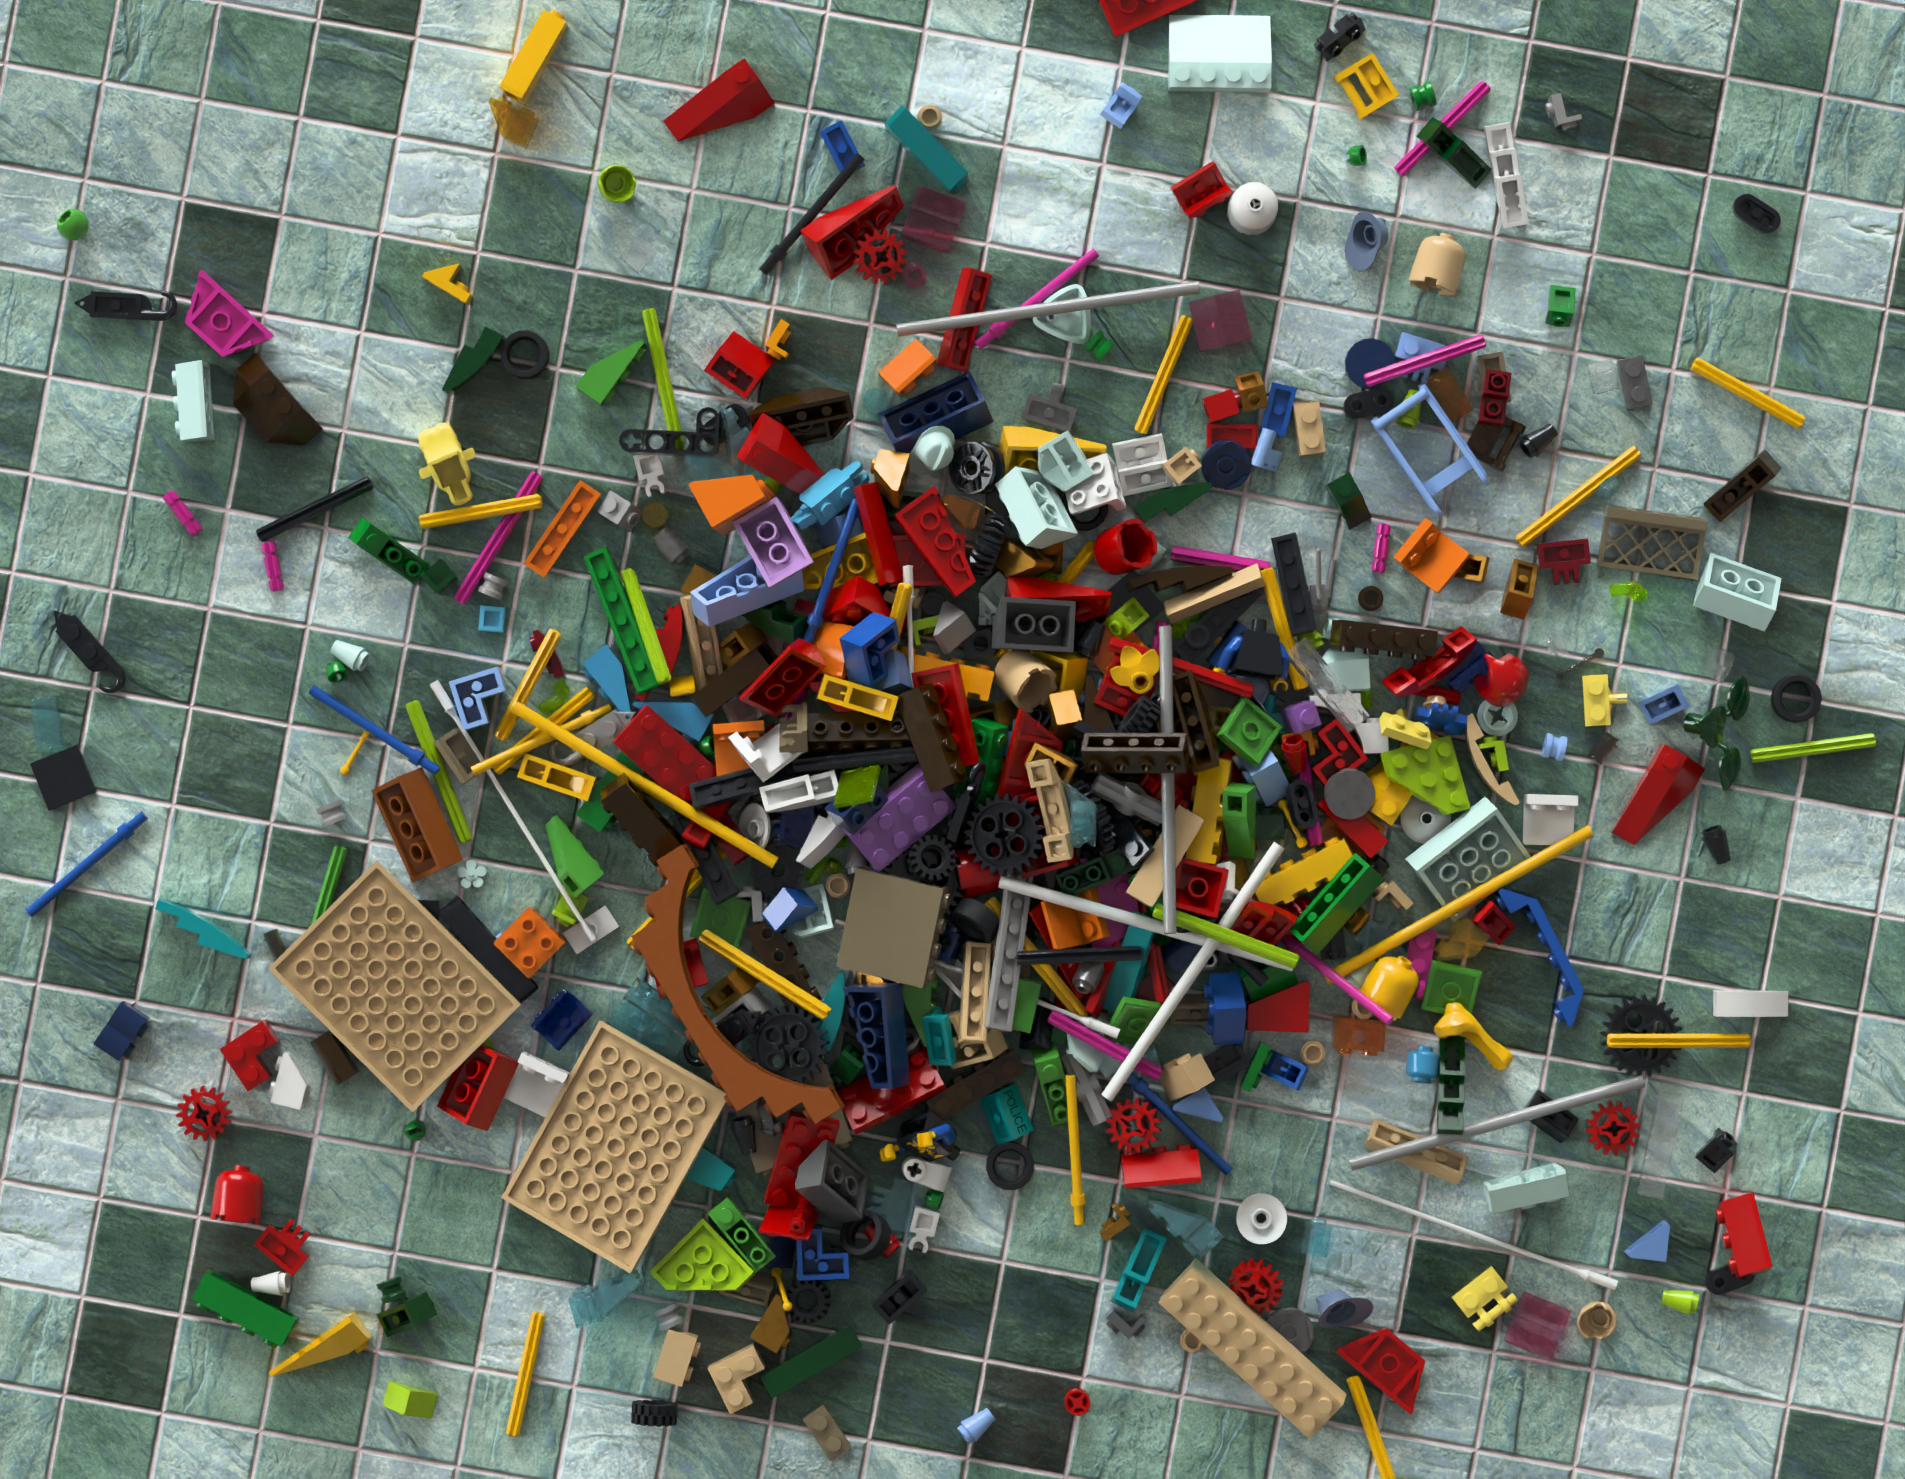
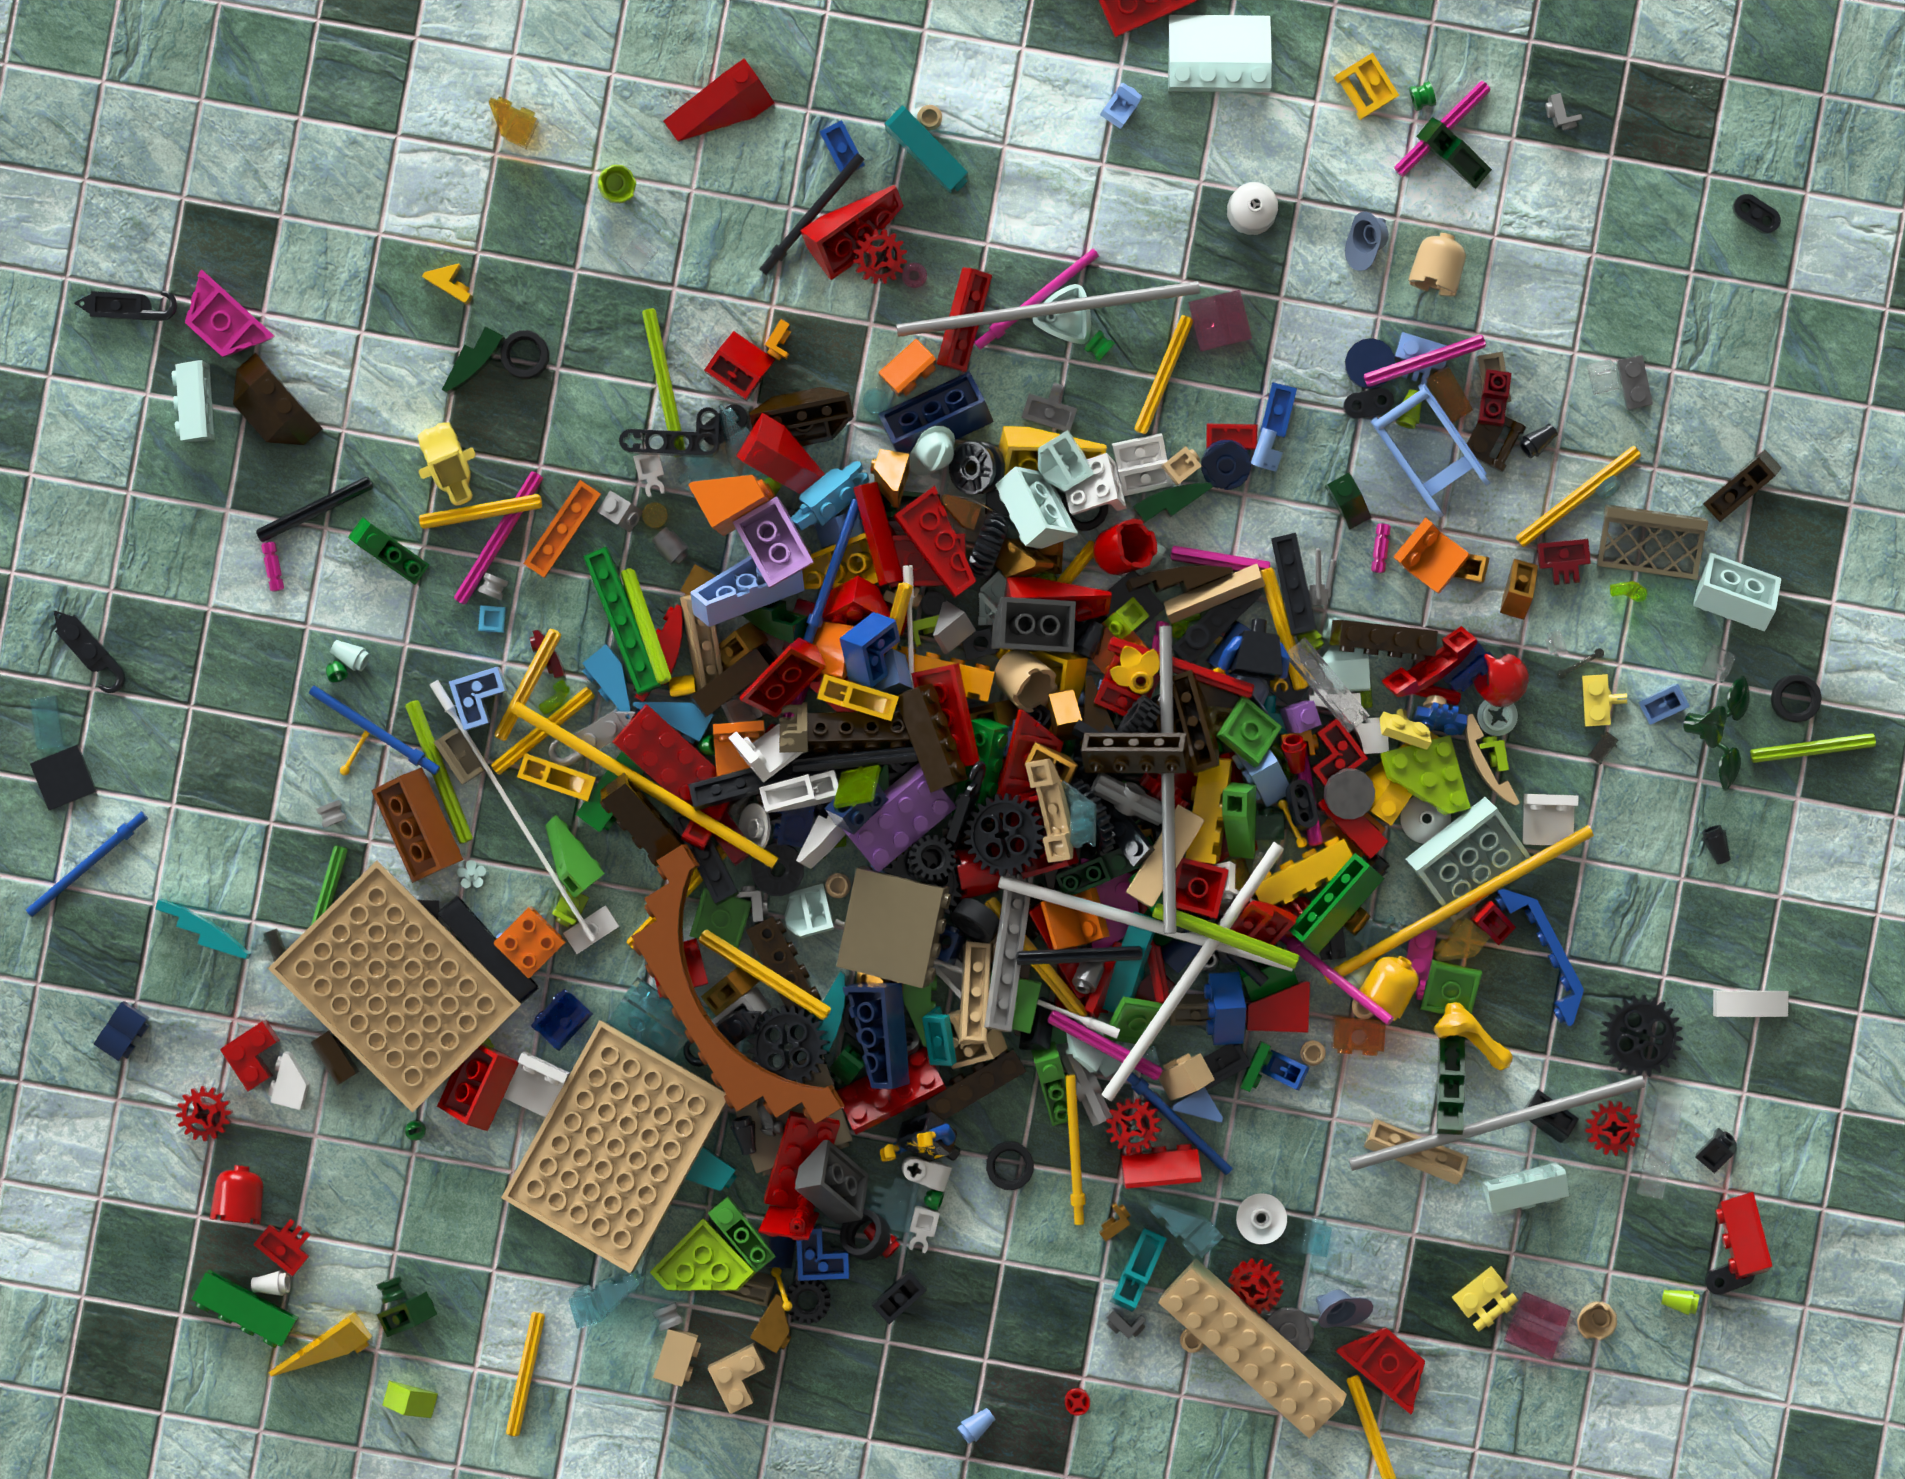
(73, 224): bright green piece -> none
(182, 513): dark pink axle -> none
(439, 576): dark green panel -> none
(533, 57): yellow slope -> none
(585, 719): yellow bar -> none
(605, 375): bright green slope -> none
(654, 1413): black tyre -> none
(788, 908): blue slope -> none
(810, 1361): dark green slope -> none
(822, 867): clear neon green arm -> none
(827, 1432): dark tan plate -> none
(854, 859): light grey cone -> none
(933, 219): clear pink slope -> none
(1006, 1114): teal panel -> none
(1201, 191): red bracket -> none
(1222, 405): red brick -> none
(1251, 391): pearl gold bracket -> none
(1308, 429): tan brick -> none
(1349, 29): black hinge -> none
(1357, 155): green hinge -> none
(1370, 598): dark brown plate -> none
(1397, 896): tan bracket -> none
(1422, 1065): dark azure head -> none
(1506, 175): white slope -> none
(1554, 747): light blue wheel -> none
(1560, 306): green bracket -> none
(1585, 1274): white piece -> none
(1652, 1244): medium blue slope -> none
(1662, 787): red wedge -> none
(1678, 1040): yellow axle -> none
(1748, 393): yellow axle -> none

